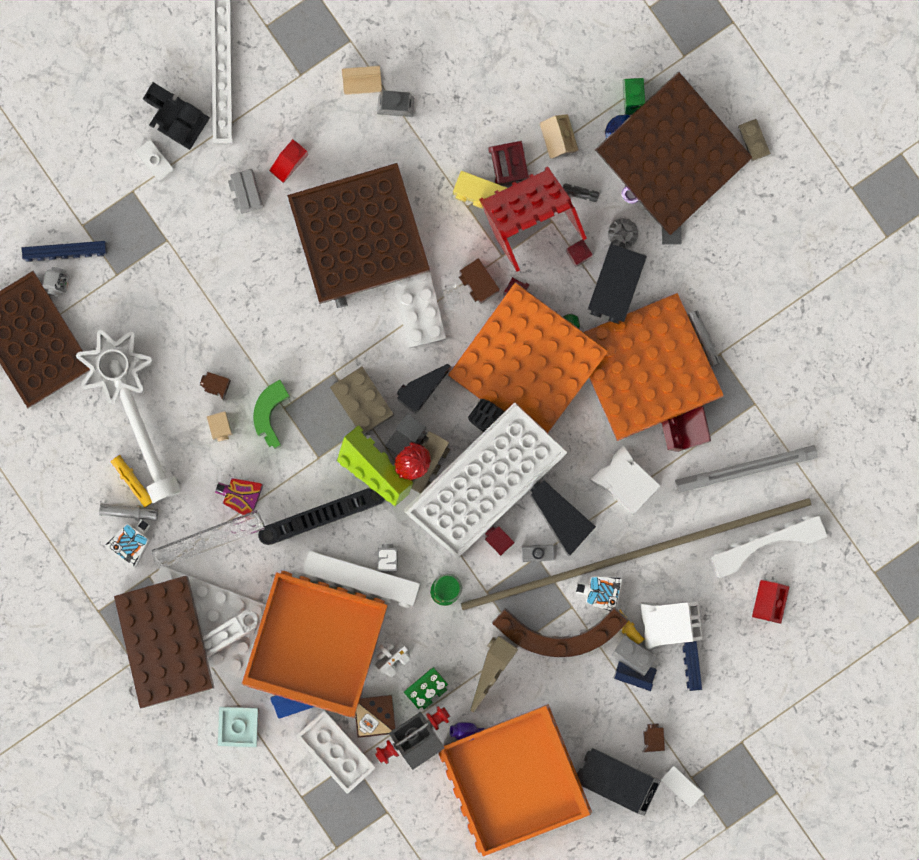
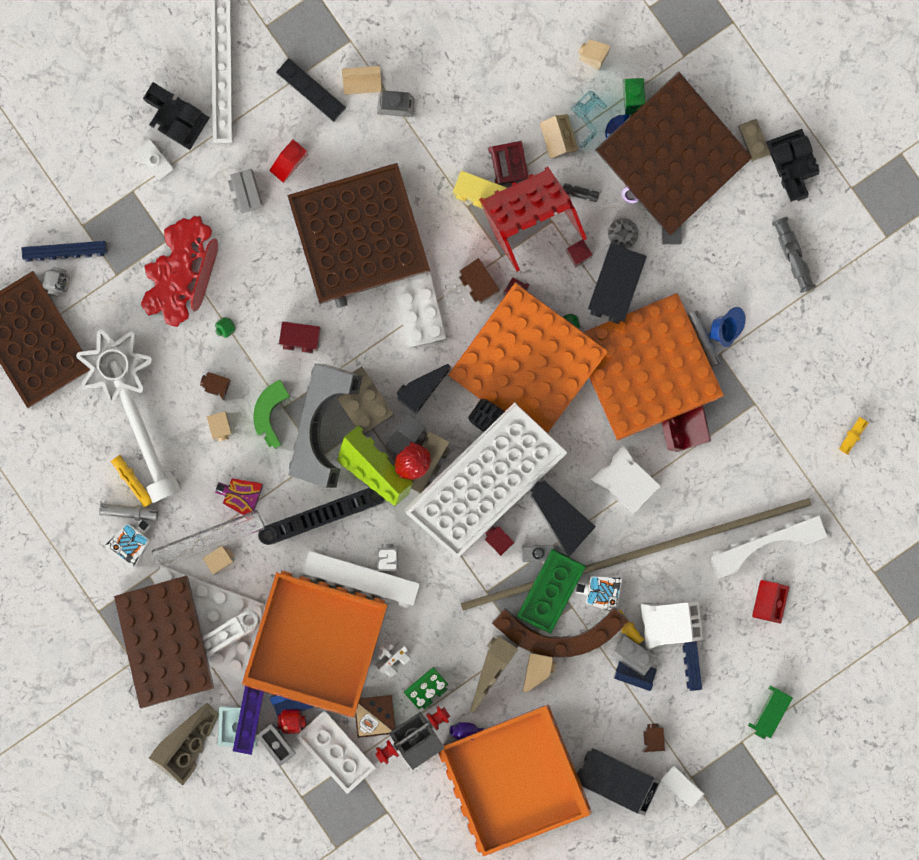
(175, 273): none -> red plant
(180, 749): none -> dark tan wedge
(219, 559): none -> tan brick
(224, 327): none -> green piece
(248, 721): none -> dark purple plate
(276, 744): none -> light grey brick
(291, 721): none -> red head
(299, 336): none -> dark red brick
(308, 457): none -> arch
(311, 90): none -> black plate
(446, 589): green hat -> none
(538, 670): none -> tan slope
(551, 591): none -> green tile
(582, 110): none -> clear light blue piece
(594, 53): none -> tan slope
(728, 327): none -> blue piece
(747, 468): light grey piece -> none
(771, 713): none -> green brick
(793, 162): none -> black plate
(798, 266): none -> dark grey piece
(853, 435): none -> yellow pin

